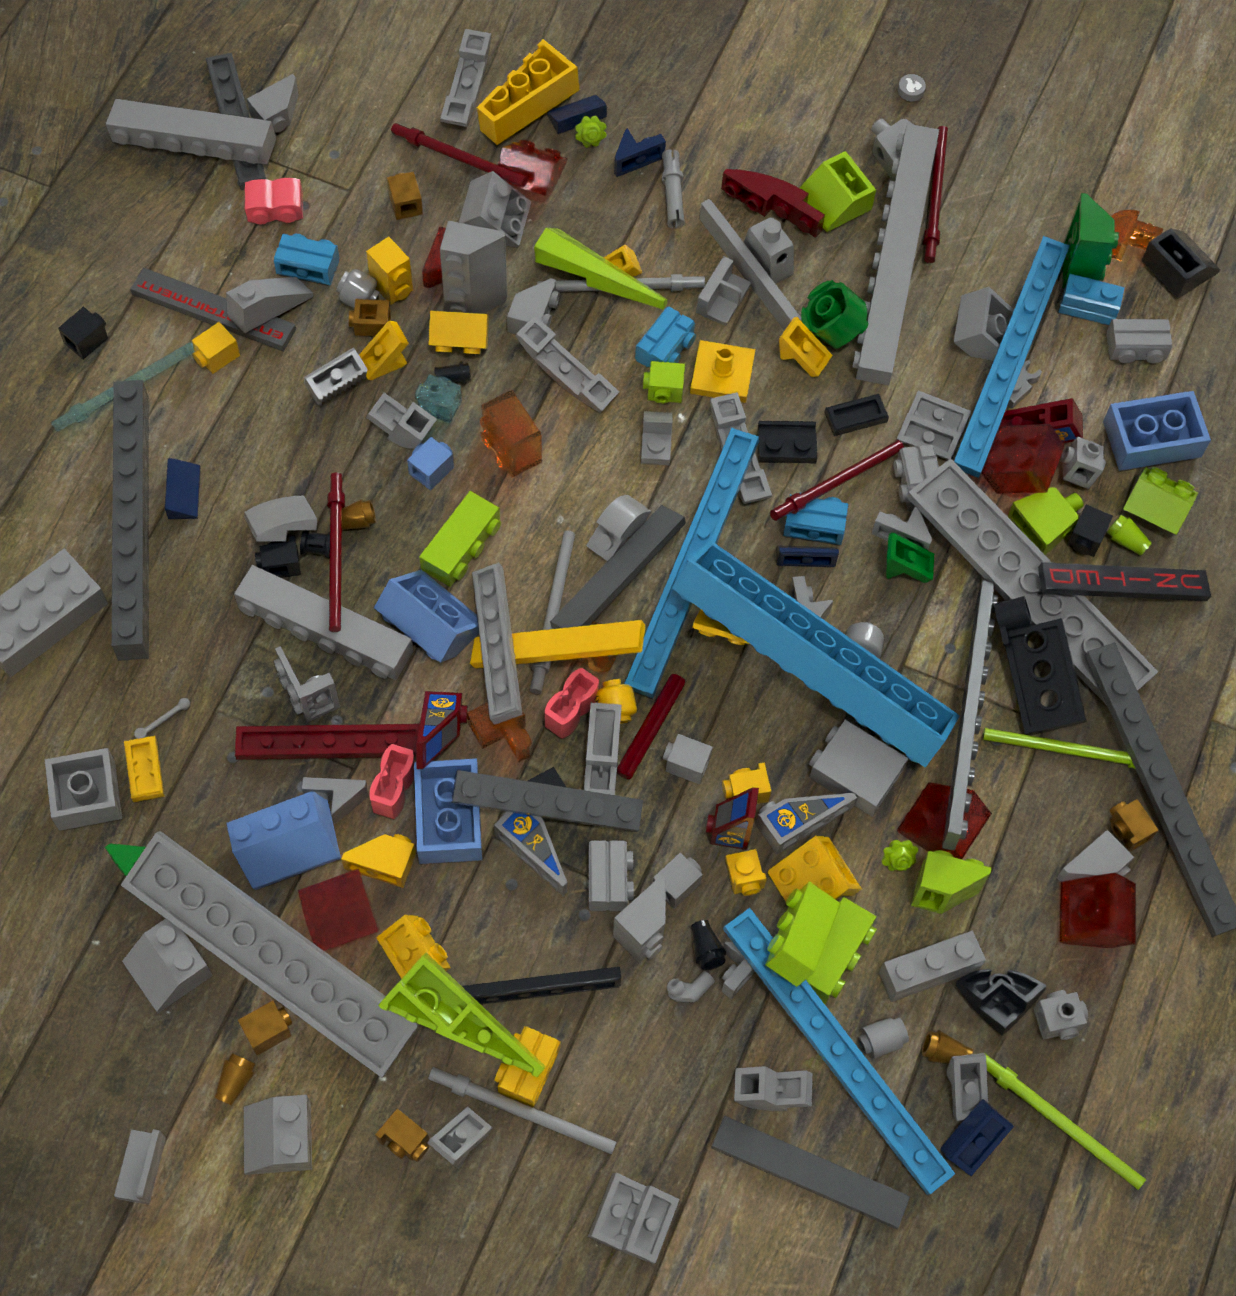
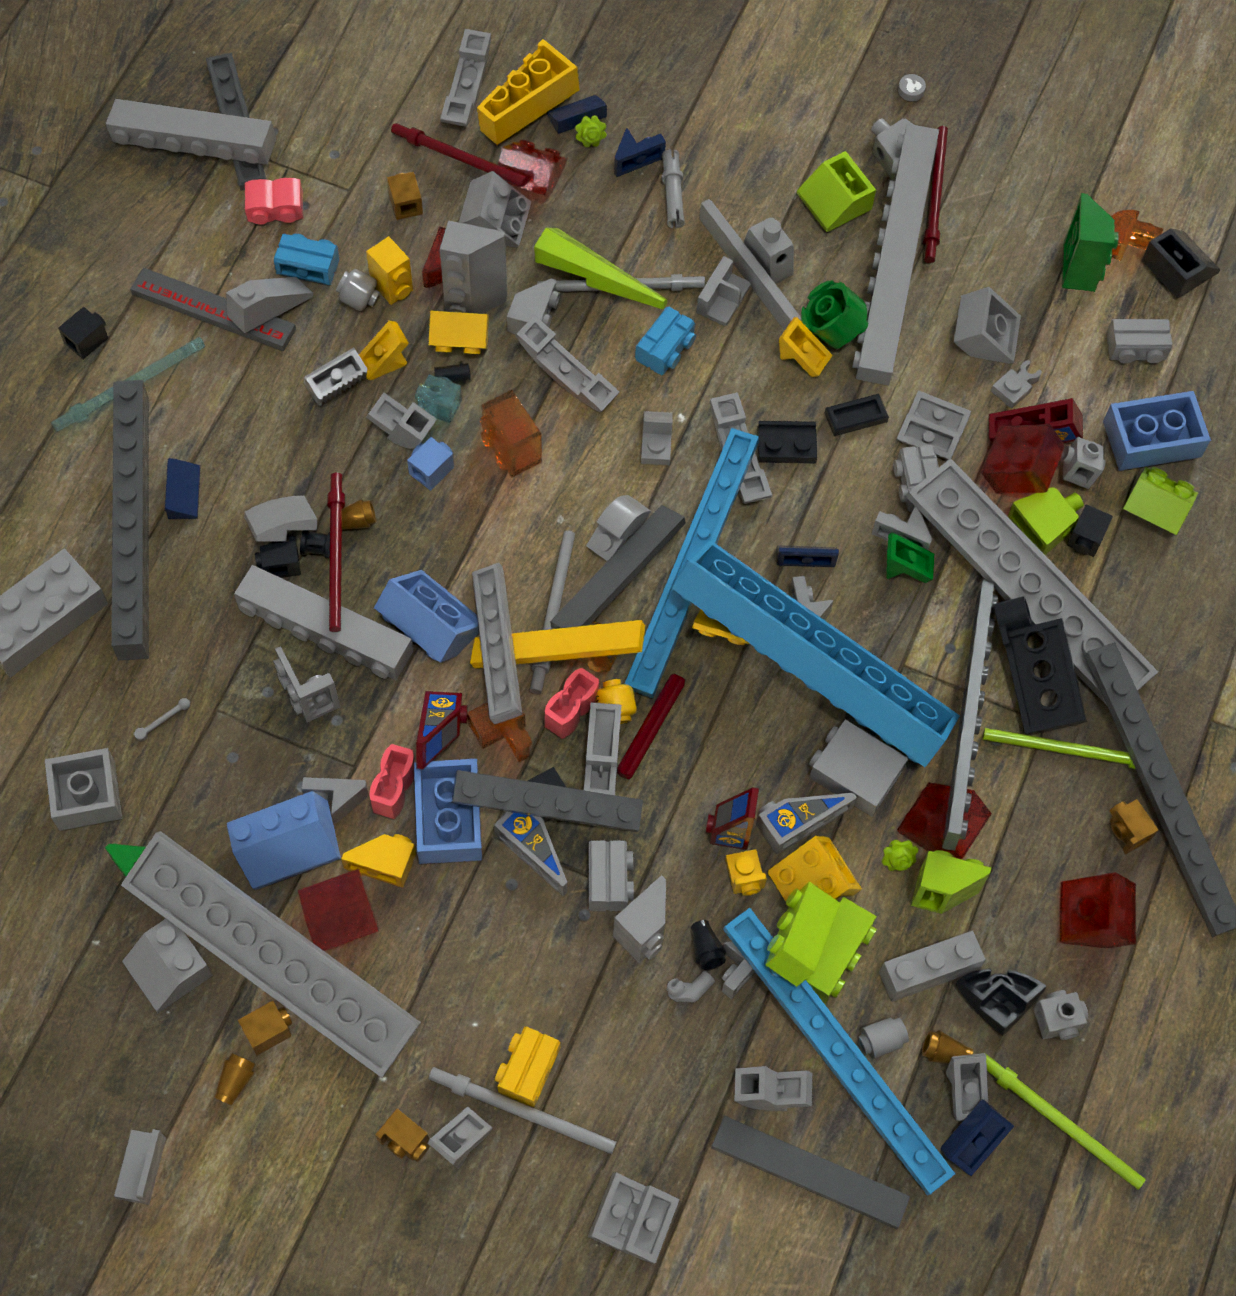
(144, 769): yellow plate -> none
(215, 348): yellow brick -> none
(275, 103): light grey slope -> none
(278, 1135): light grey slope -> none
(322, 741): dark red plate -> none
(369, 316): pearl gold brick -> none
(408, 941): yellow bracket -> none
(440, 1003): lime wedge -> none
(460, 539): lime brick -> none
(545, 985): black tile -> none
(625, 259): yellow slope -> none
(664, 382): lime brick -> none
(681, 878): light grey brick -> none
(687, 758): light grey brick -> none
(722, 370): yellow tile -> none
(745, 779): yellow brick -> none
(766, 193): dark red slope -> none
(798, 501): dark red bar -> none
(819, 521): dark azure brick -> none
(867, 636): light grey head -> none
(1010, 356): dark azure plate -> none
(1091, 299): dark azure brick -> none
(1099, 858): light grey slope -> none
(1124, 581): black tile -> none
(1129, 535): lime cone -> none

